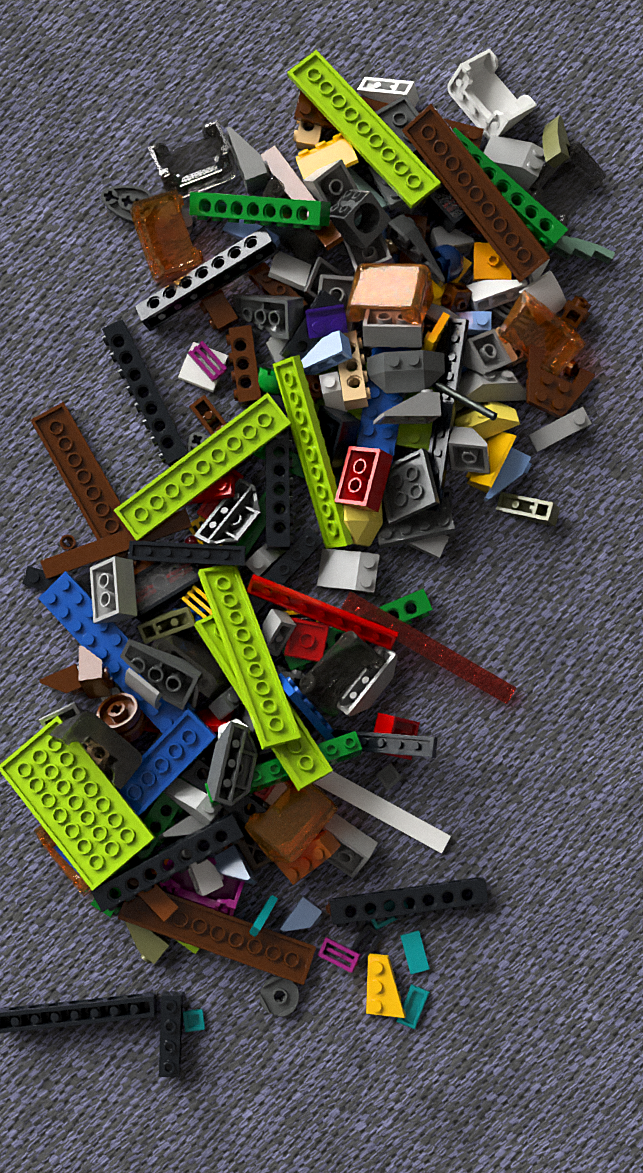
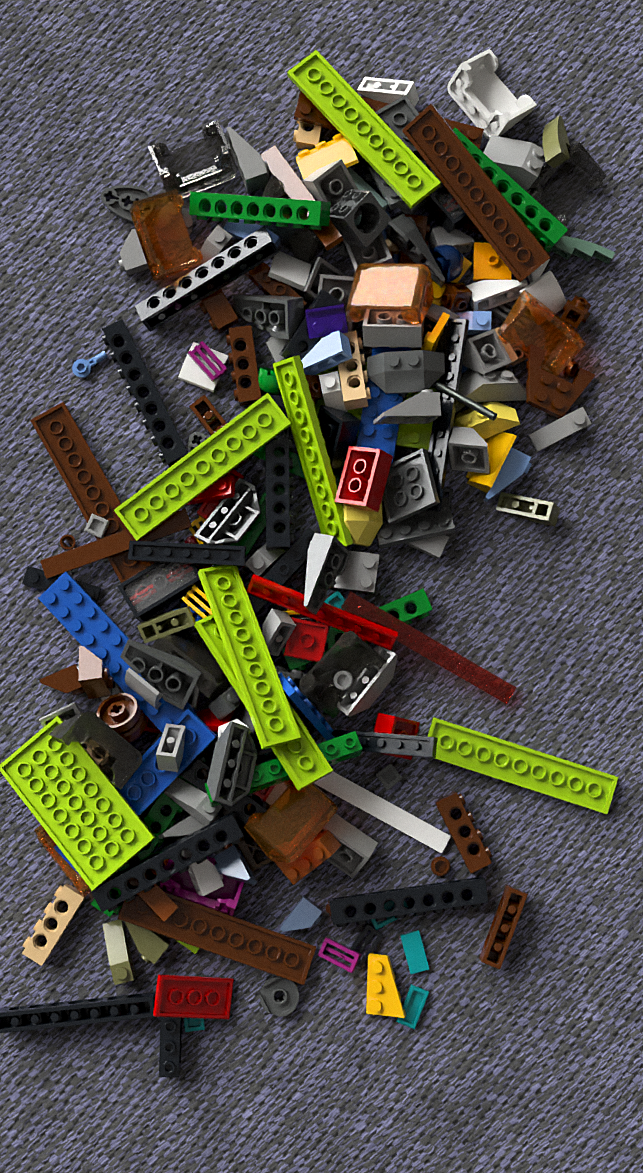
(33, 948): none -> tan brick
(82, 367): none -> medium blue plate
(97, 526): none -> light grey tile
(113, 590): light grey slope -> none
(118, 952): none -> slope
(132, 255): none -> light grey slope
(171, 747): none -> light grey slope
(193, 997): none -> red tile
(216, 243): none -> light grey slope
(263, 915): teal tile -> none
(325, 561): none -> dark grey wedge
(335, 600): none -> teal tile
(343, 680): none -> light grey tile
(440, 866): none -> reddish brown plate
(482, 856): none -> reddish brown brick
(503, 926): none -> reddish brown brick
(523, 766): none -> lime plate

